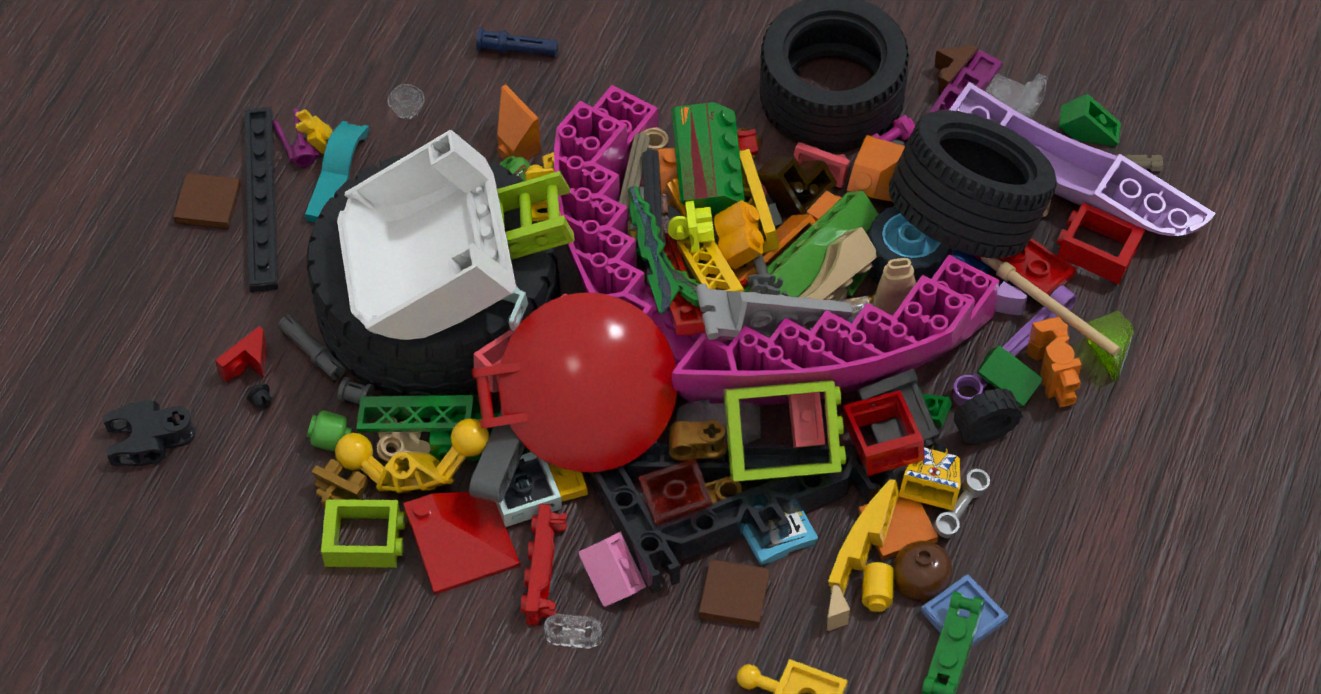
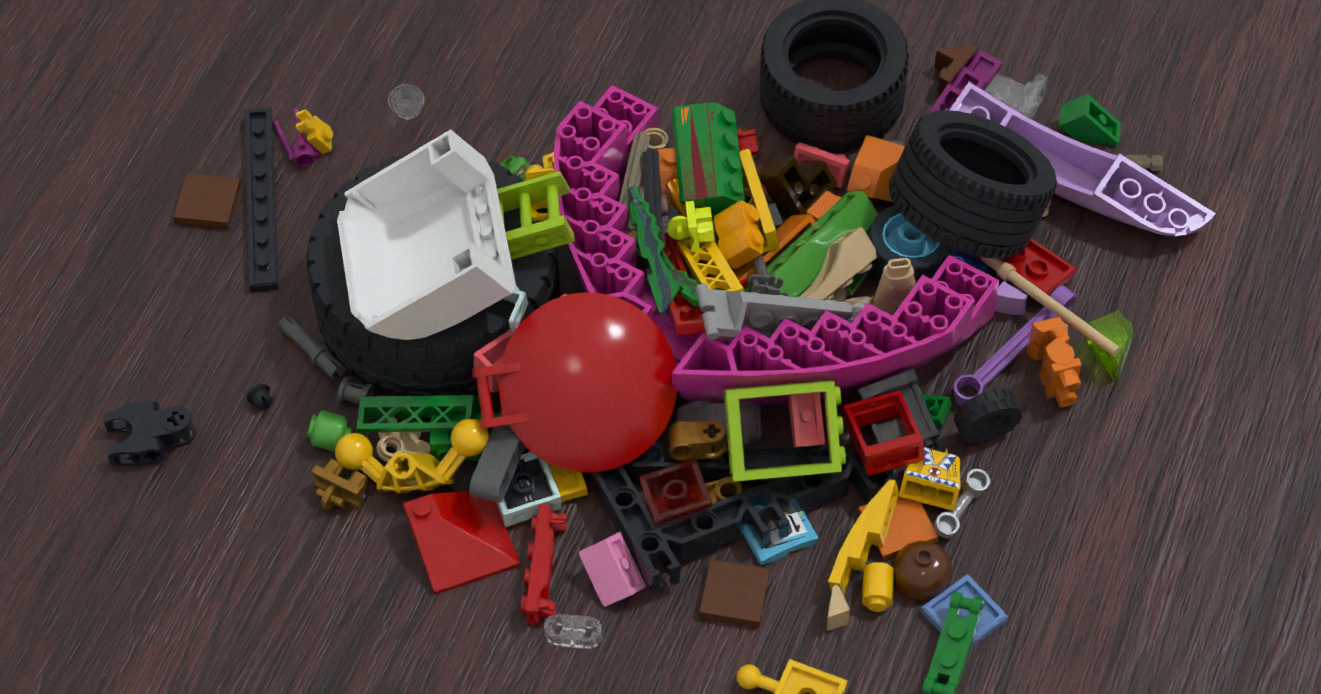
(247, 352): red slope -> none
(335, 165): teal piece -> none
(361, 555): lime window -> none
(504, 42): dark blue pin -> none
(517, 128): orange slope -> none
(902, 128): dark pink bar -> none
(1008, 372): green slope -> none
(1092, 258): red window -> none

